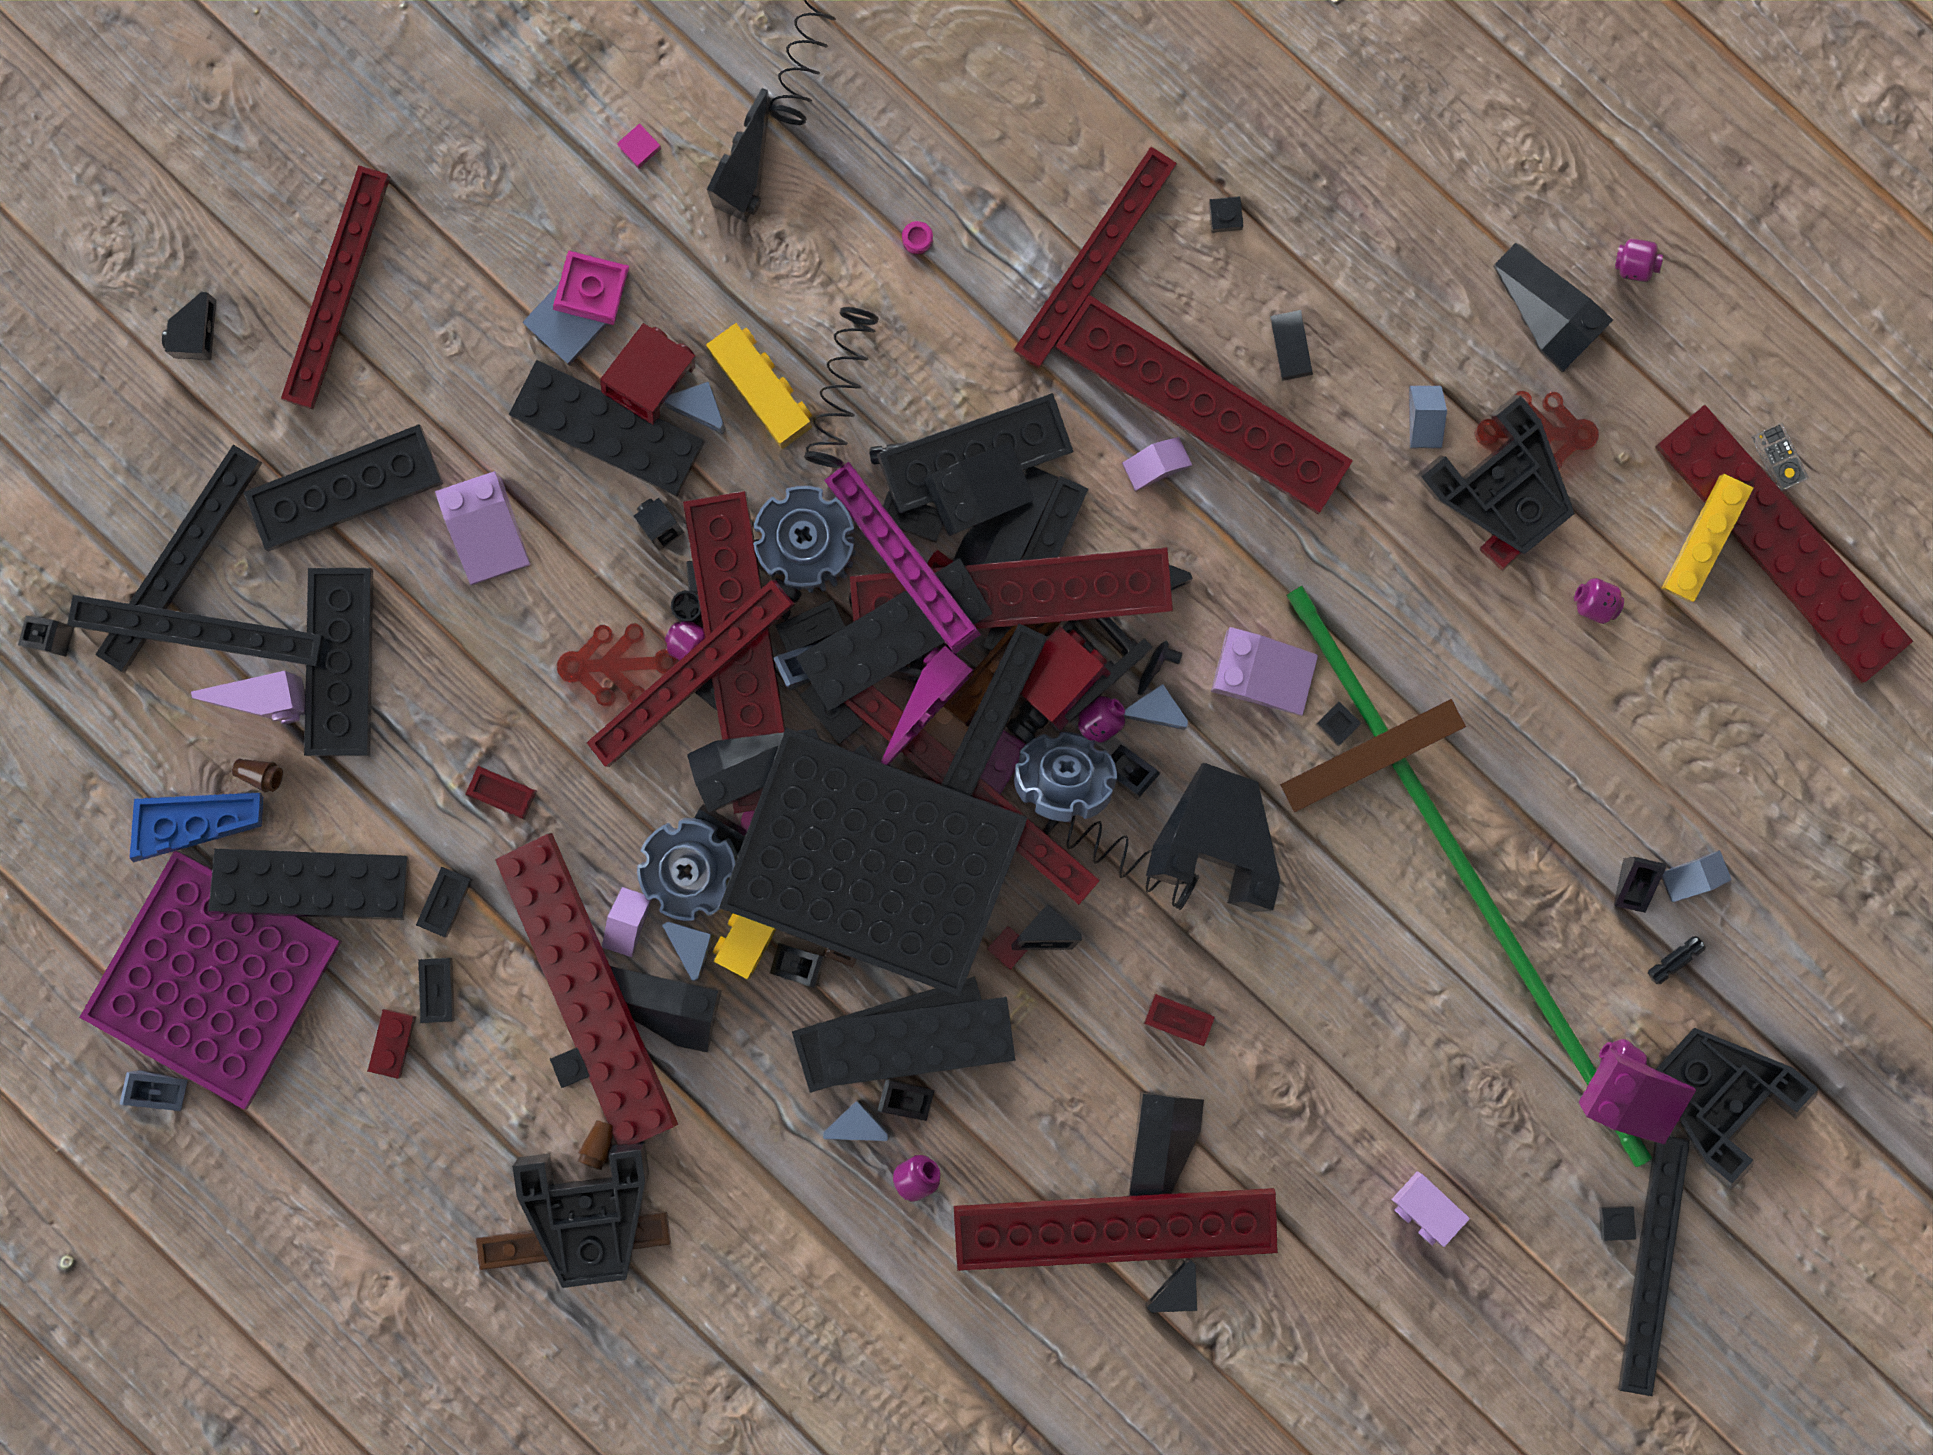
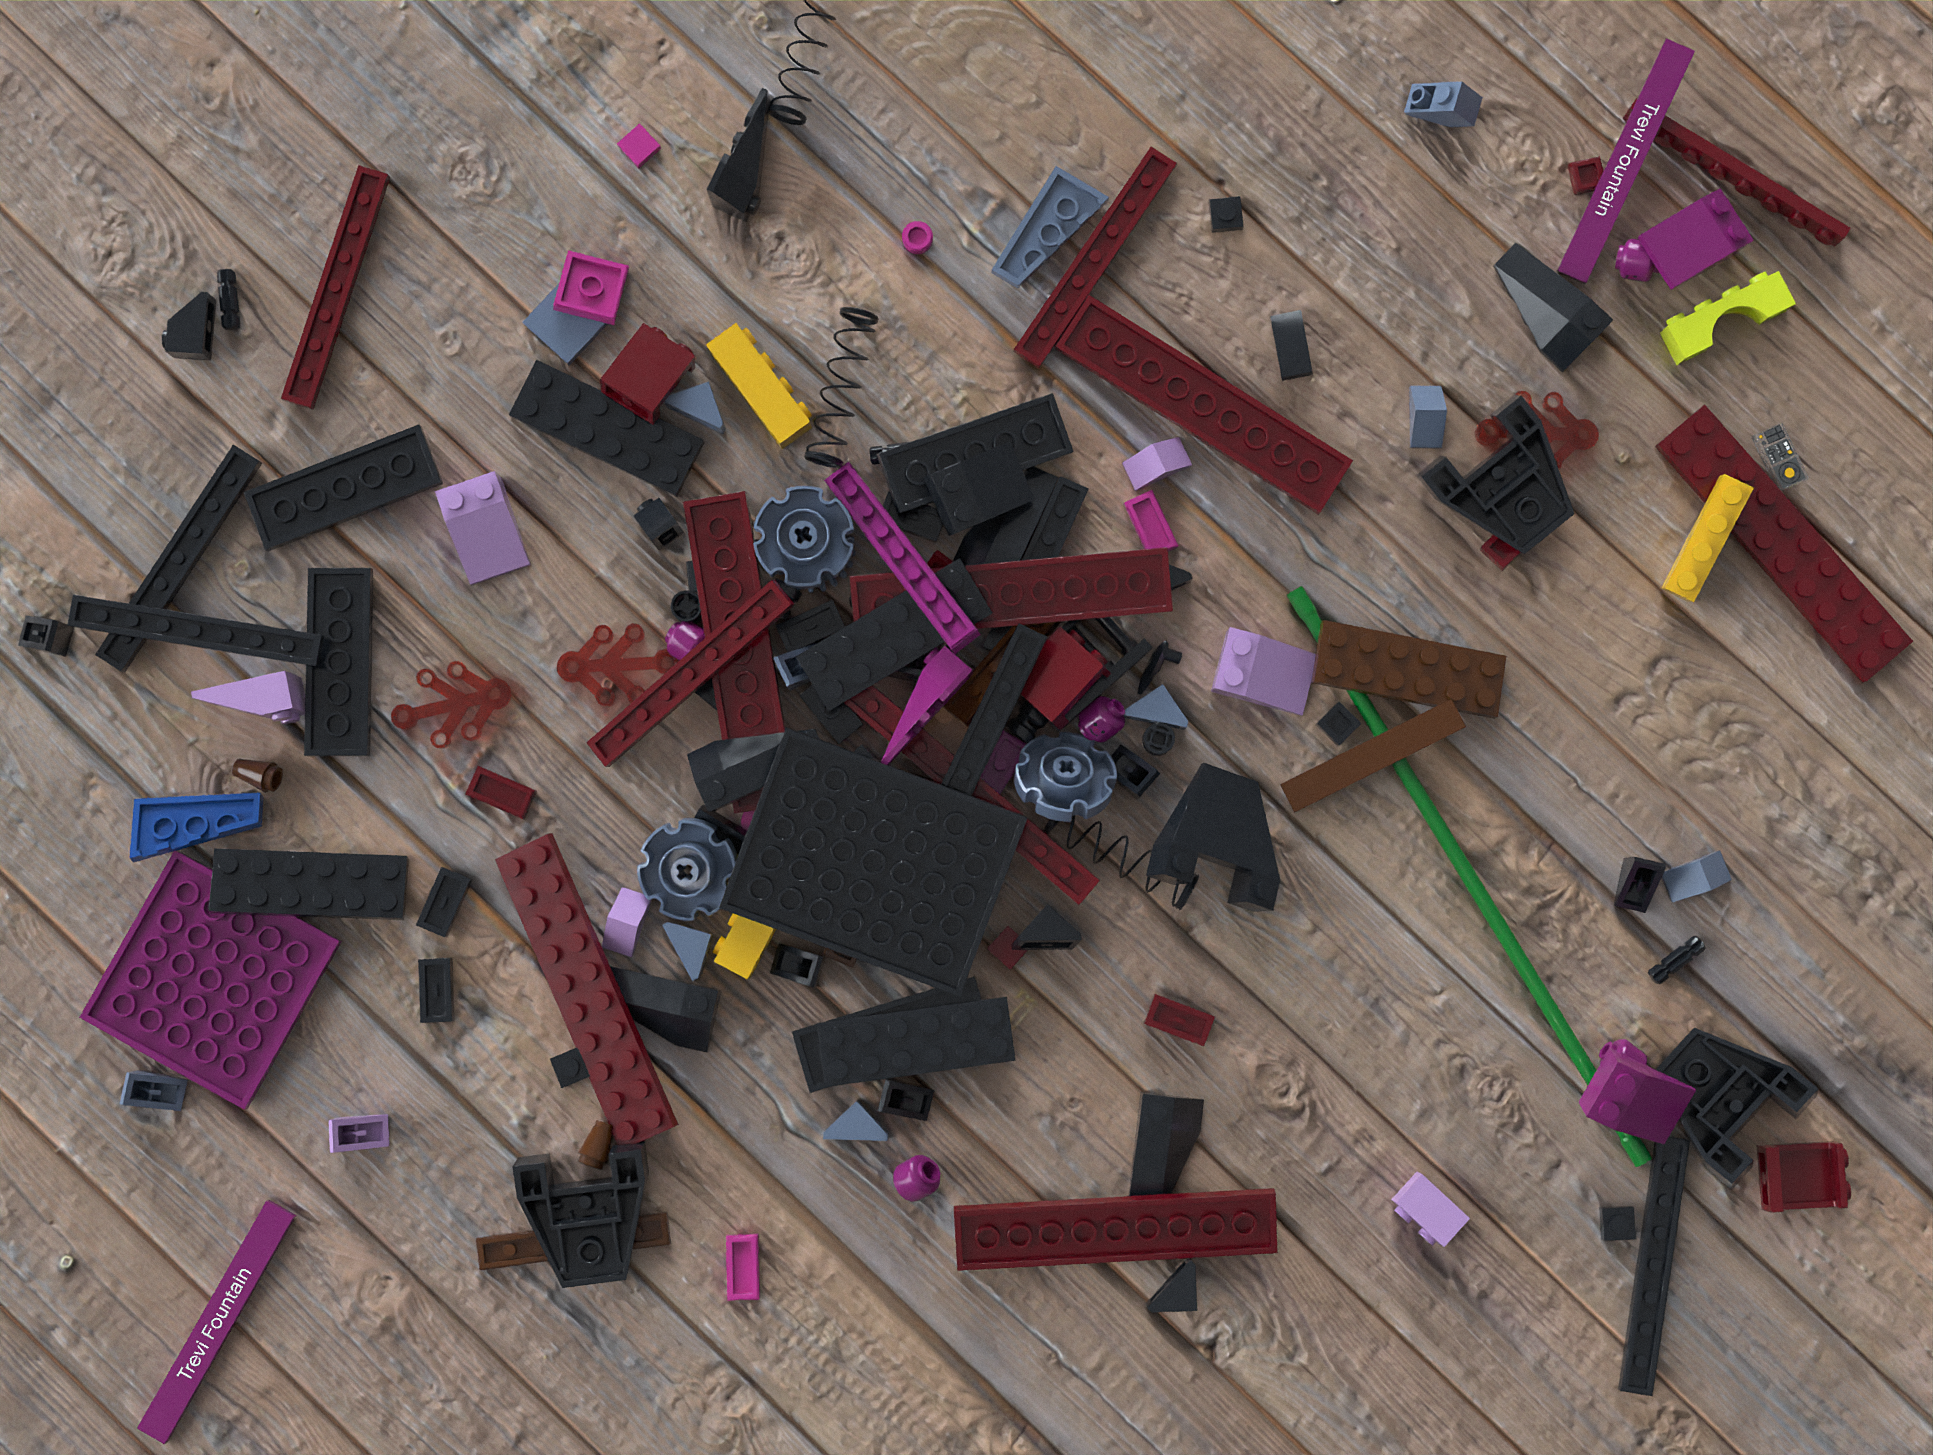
(216, 1322): none -> magenta tile
(228, 299): none -> black axle
(358, 1133): none -> lavender slope
(391, 1043): dark red plate -> none
(456, 704): none -> clear red plant
(742, 1267): none -> dark pink tile
(1050, 222): none -> sand blue wing
(1150, 522): none -> dark pink tile
(1154, 742): none -> black wheel
(1408, 669): none -> reddish brown plate
(1444, 103): none -> sand blue slope
(1585, 174): none -> dark red tile
(1599, 600): magenta head -> none
(1625, 161): none -> magenta tile
(1695, 239): none -> magenta slope
(1749, 181): none -> dark red plate
(1759, 301): none -> neon yellow arch
(1803, 1176): none -> dark red panel

